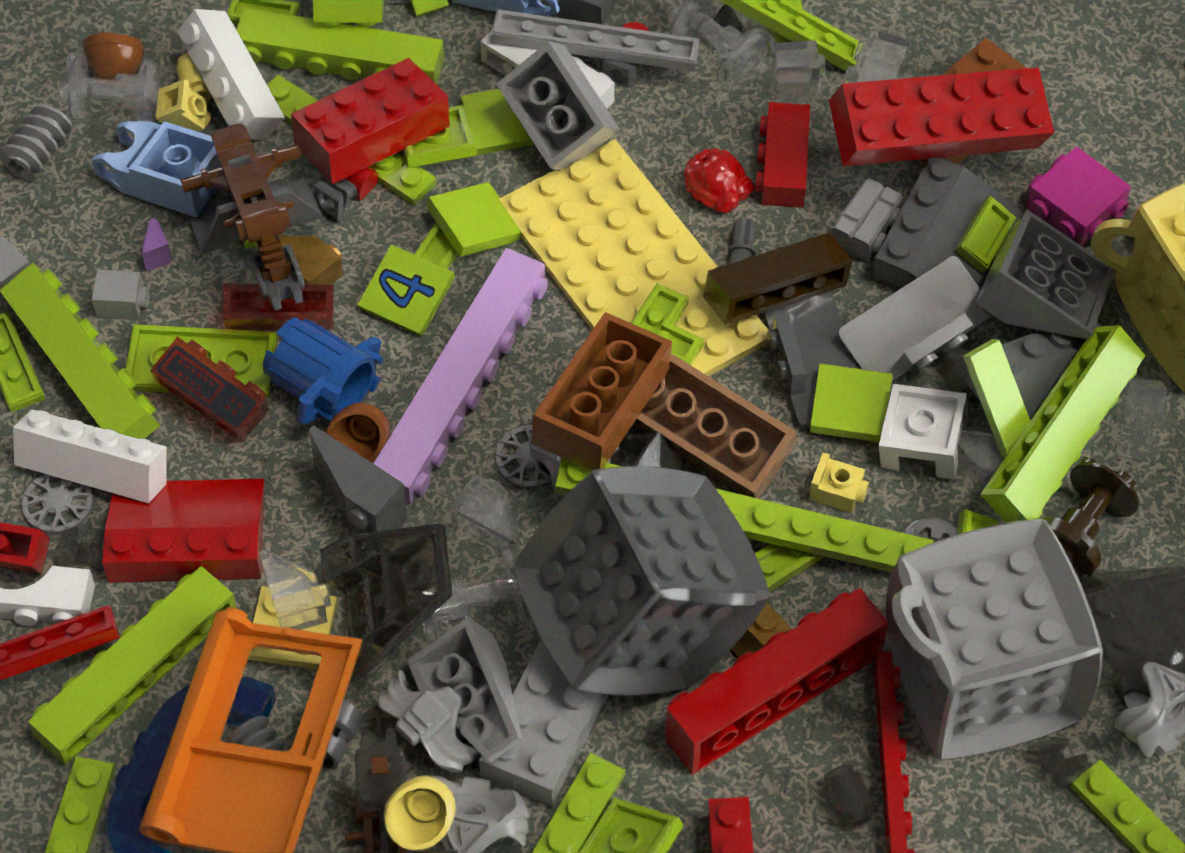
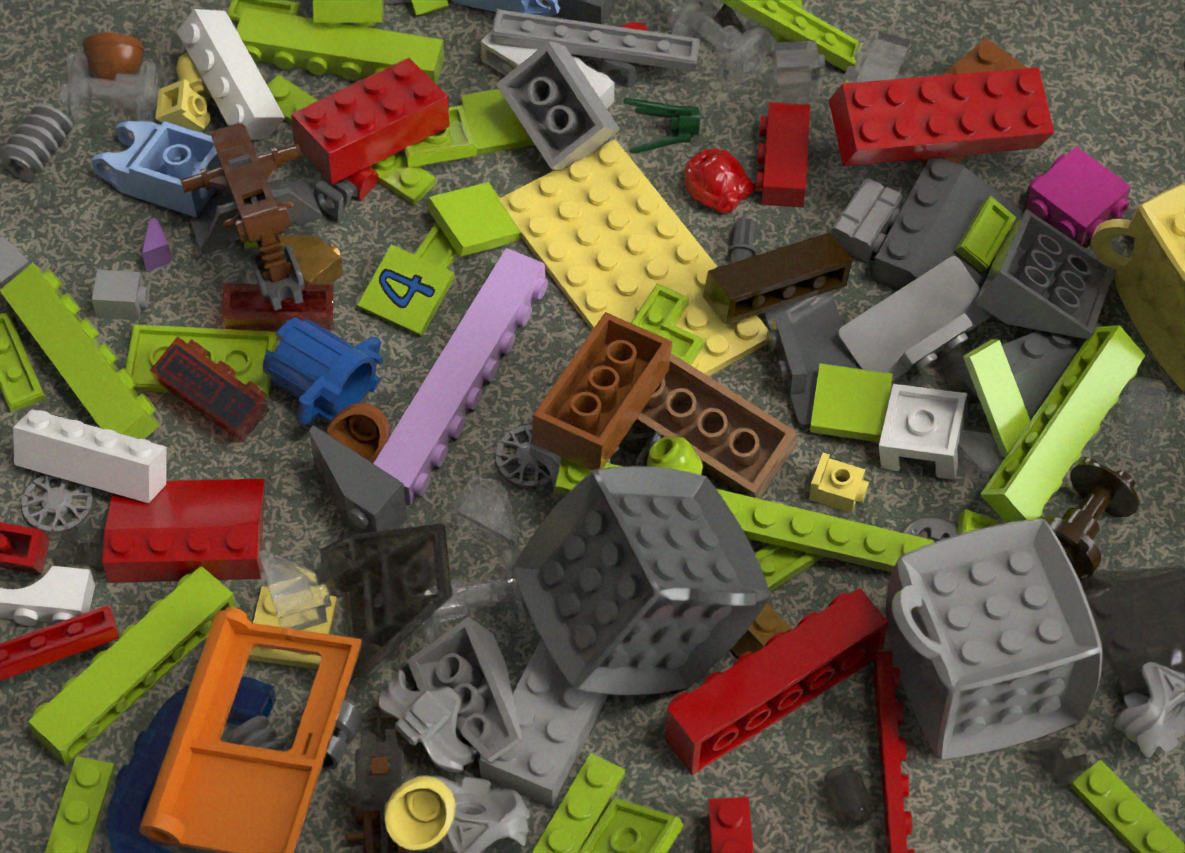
(674, 454): none -> lime head
(682, 119): none -> dark green plant

